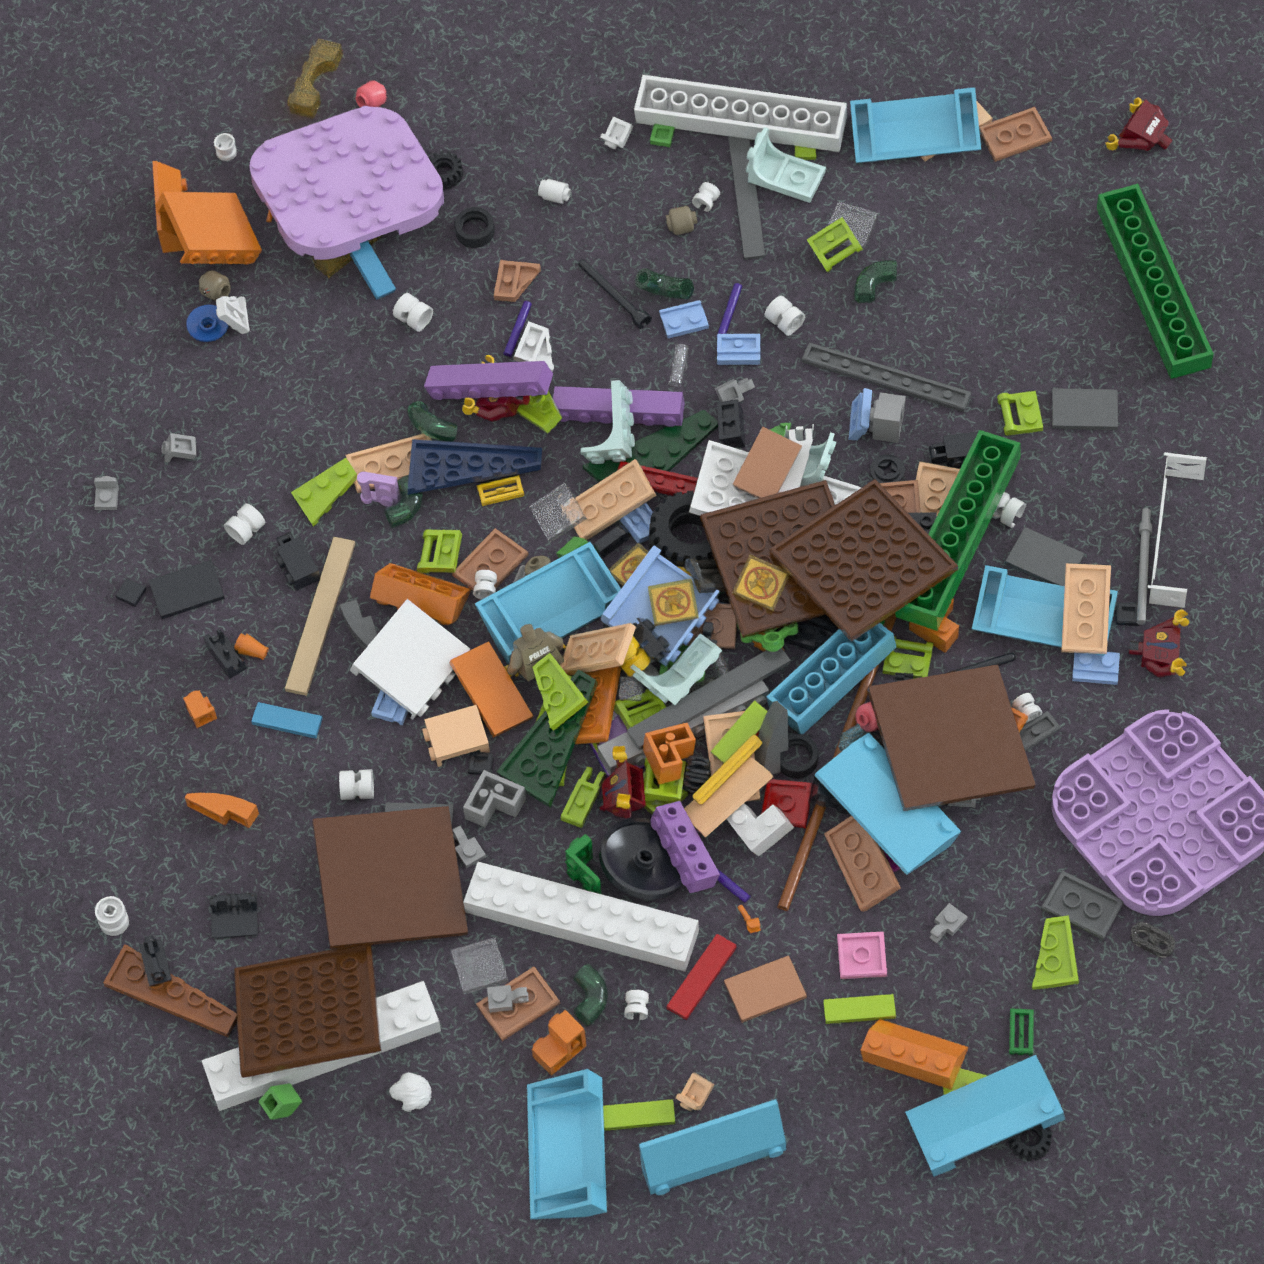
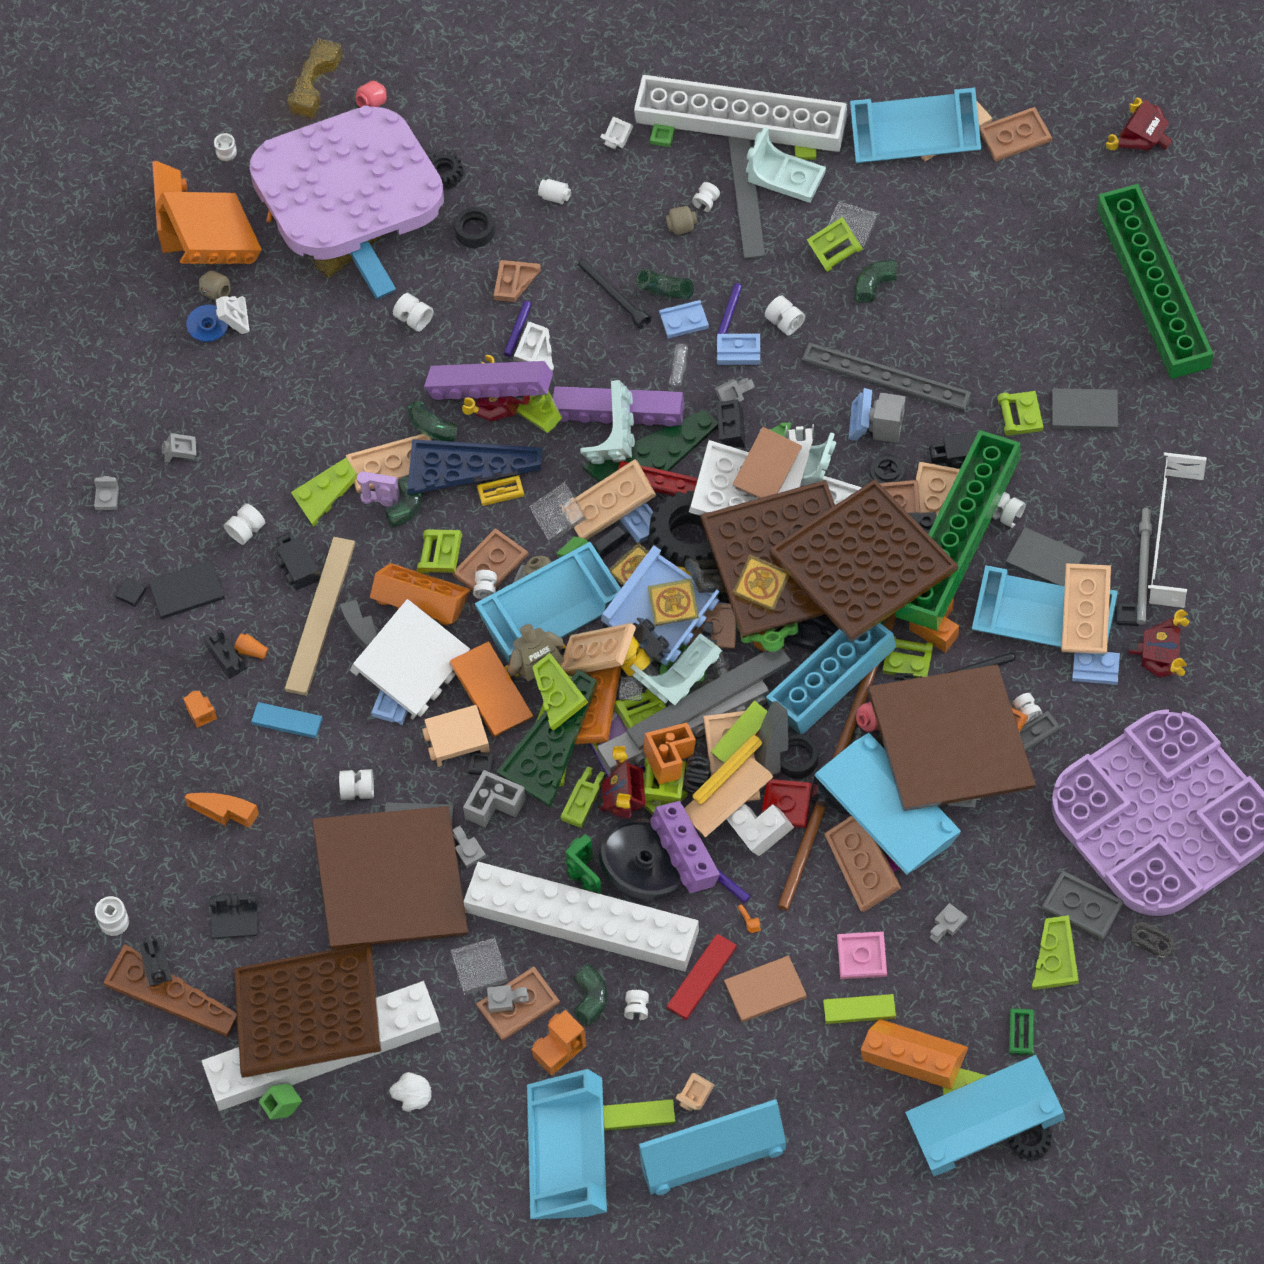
(848, 736): clear light blue arm -> none

